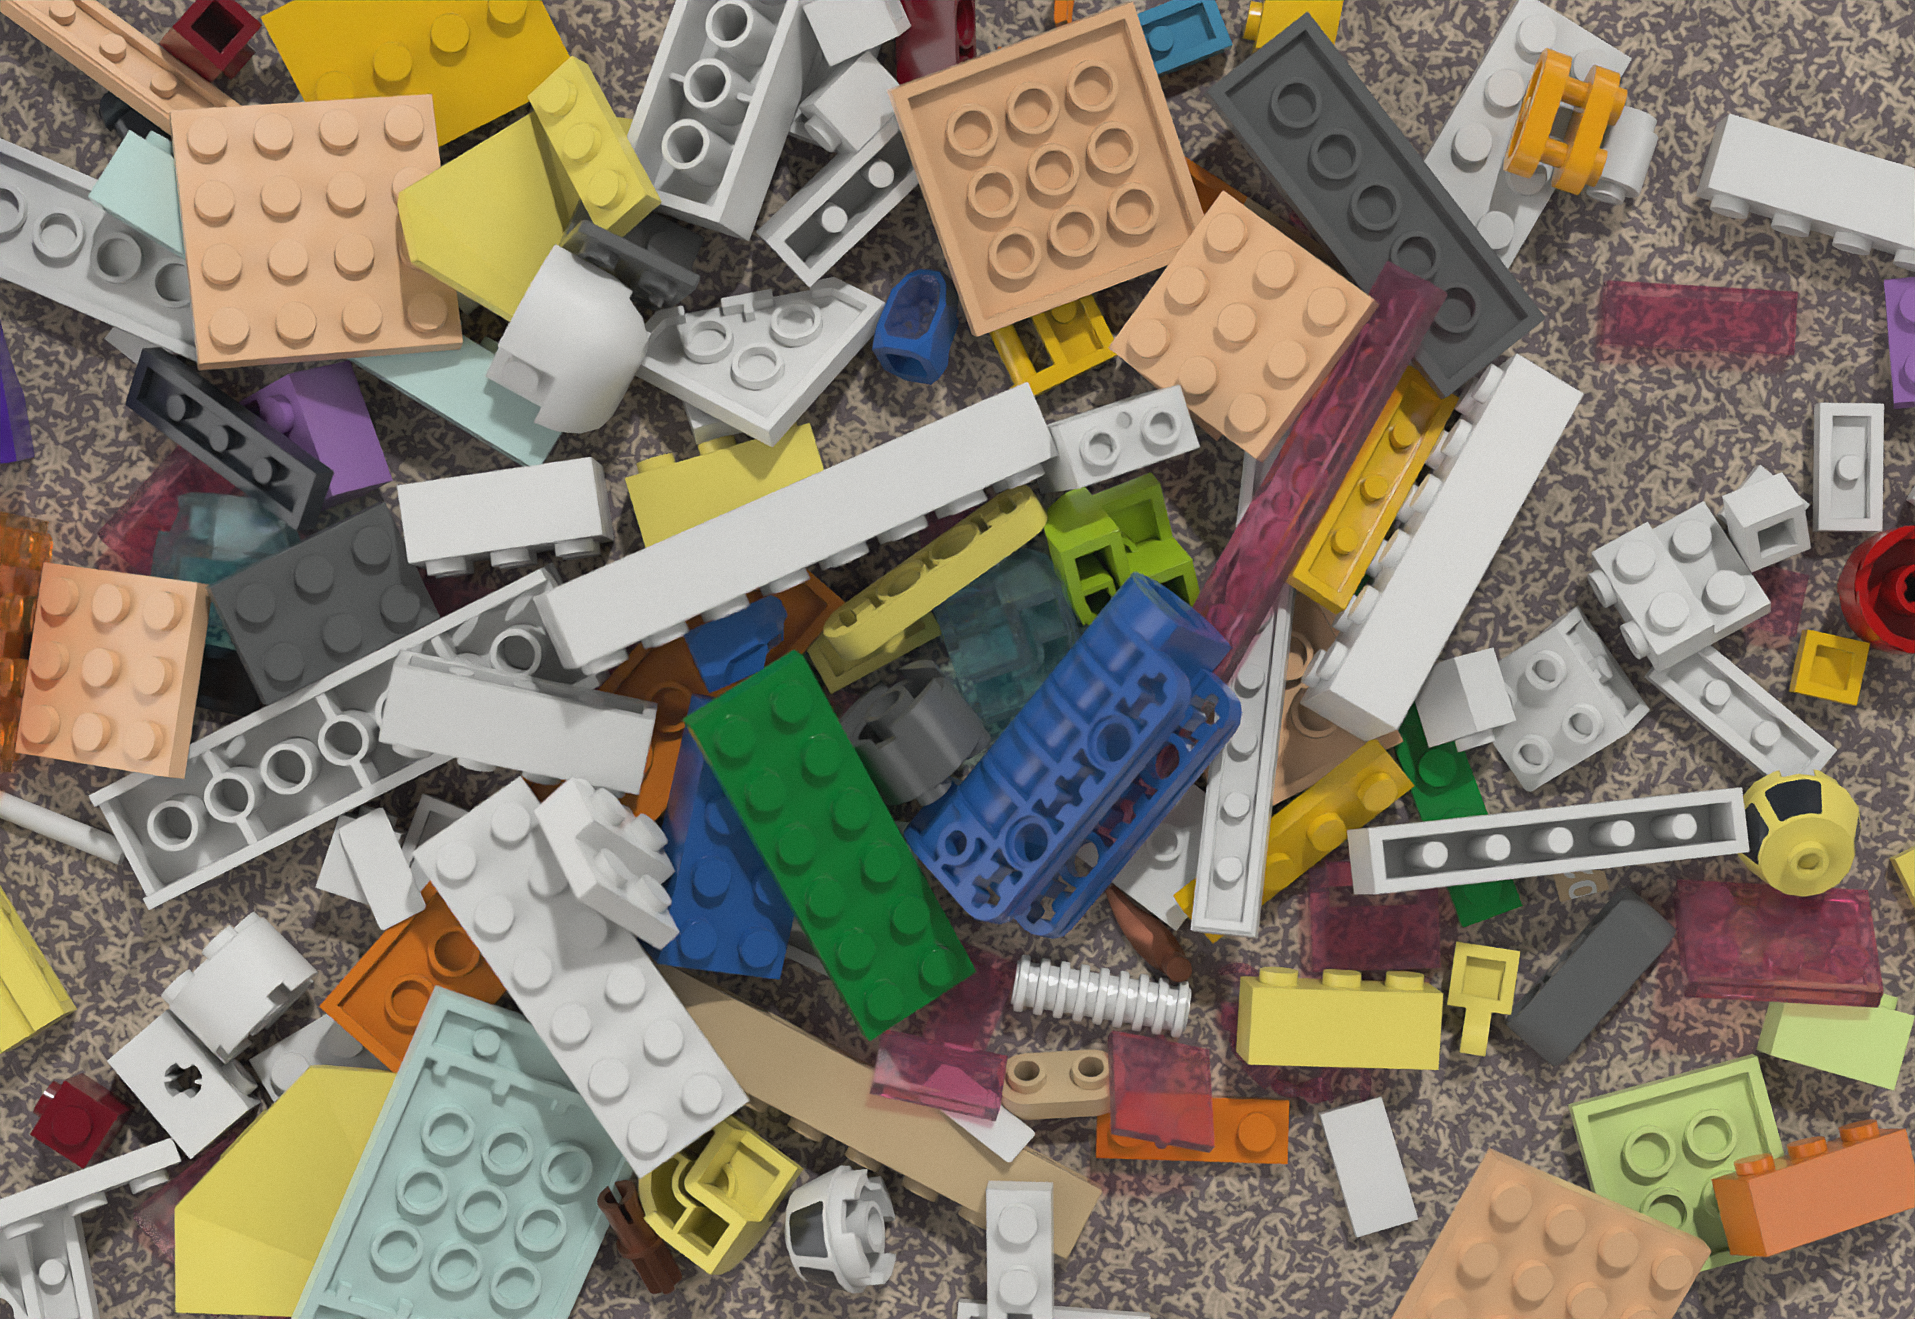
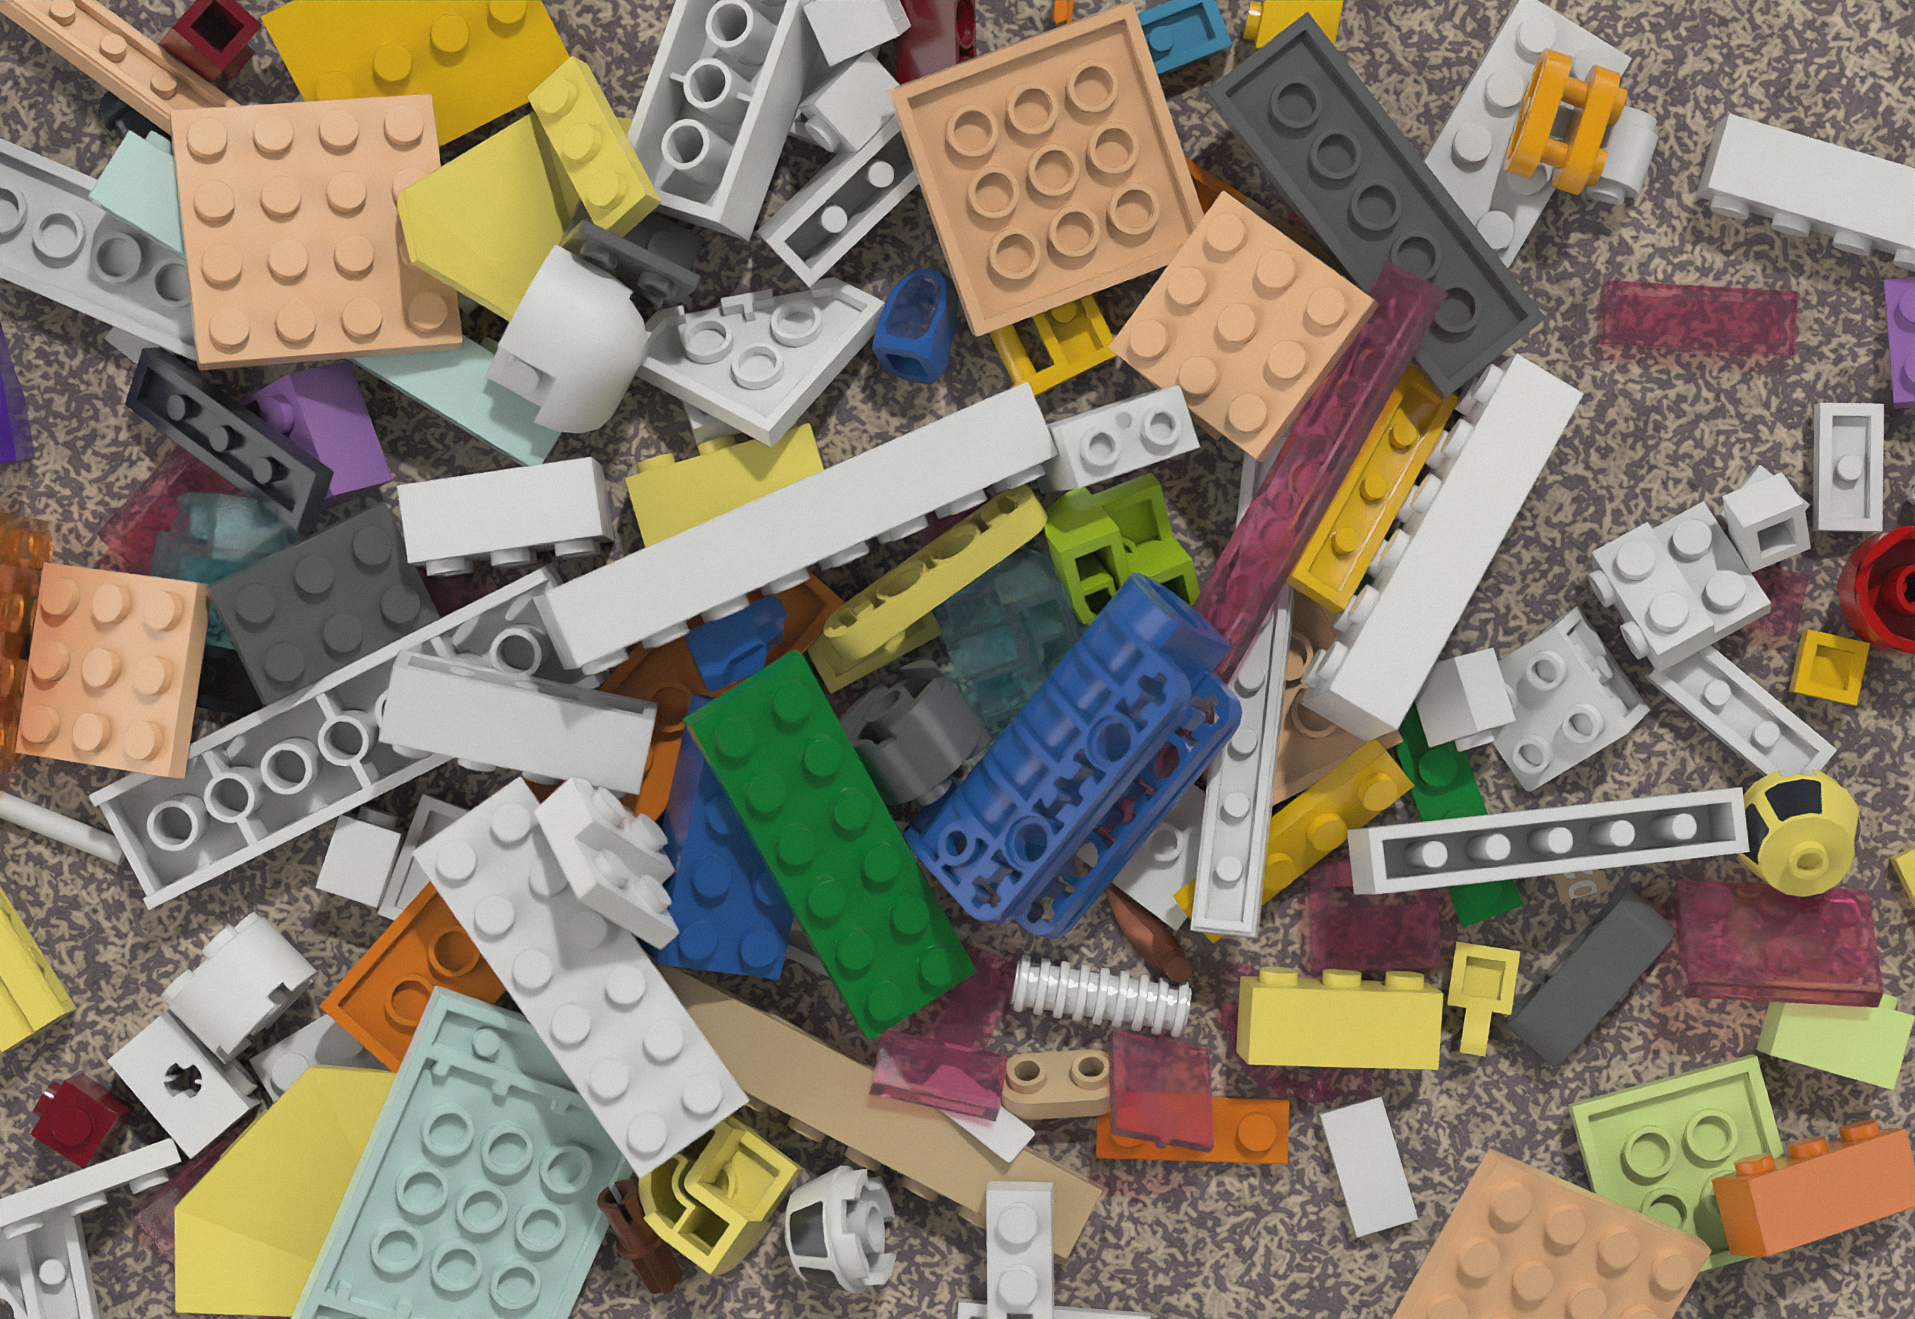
(382, 868): white sticker -> none

